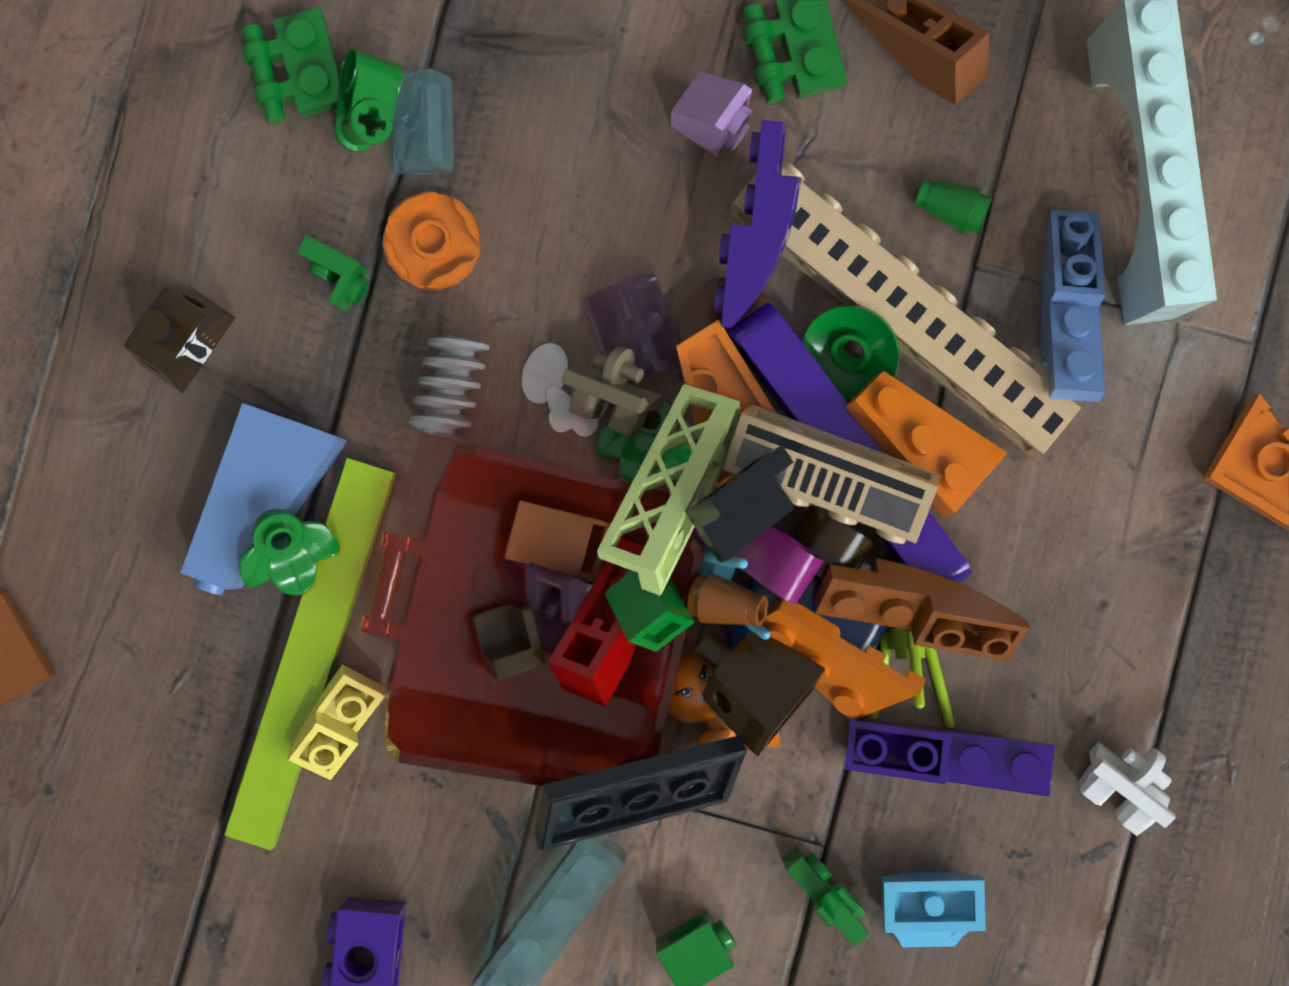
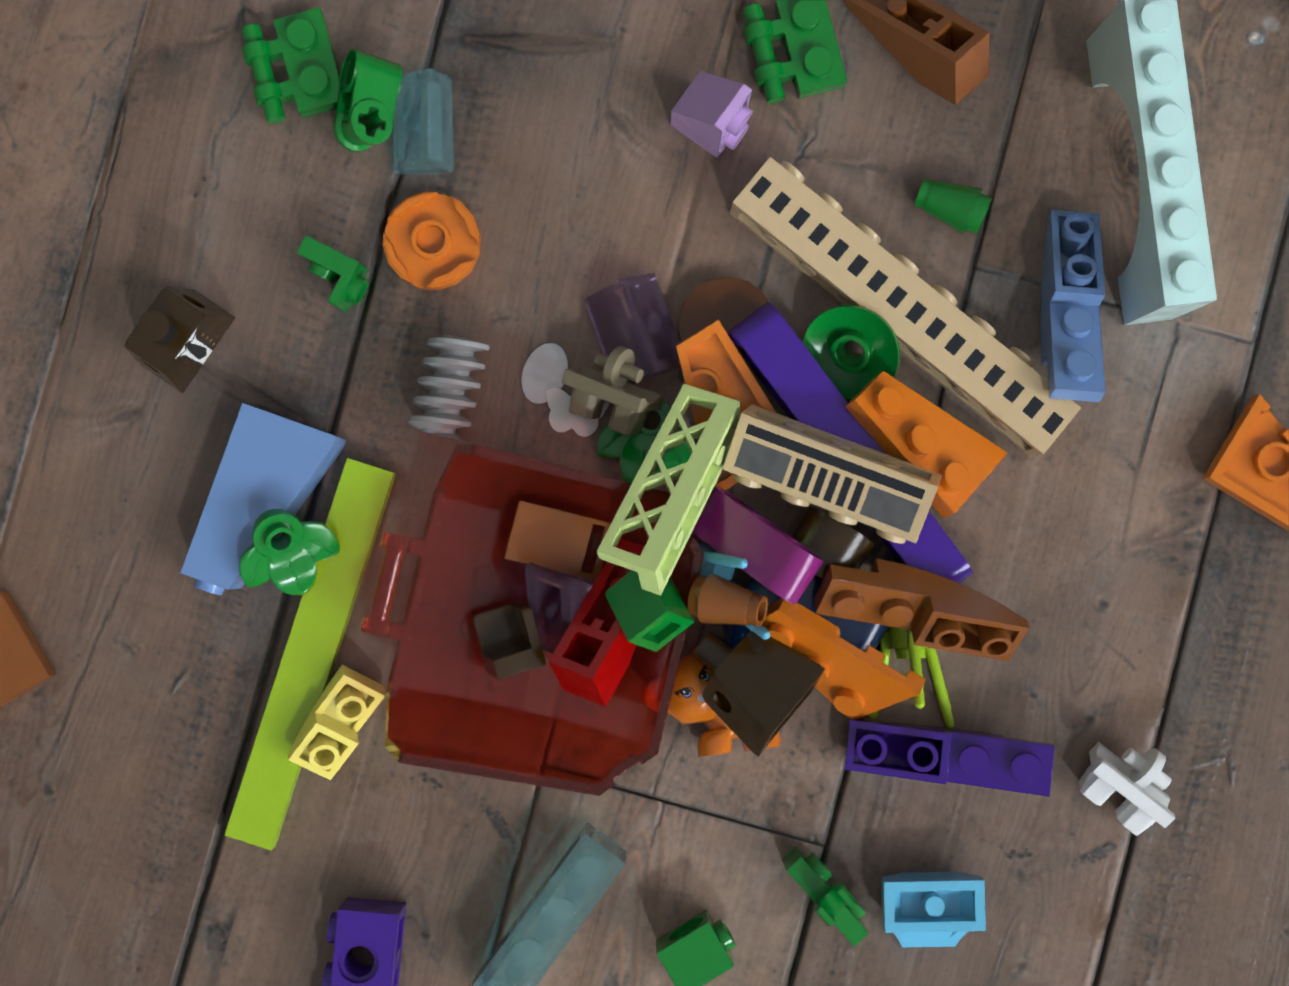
(637, 792): black tile -> none
(743, 506): black panel -> none
(757, 248): dark purple slope -> none

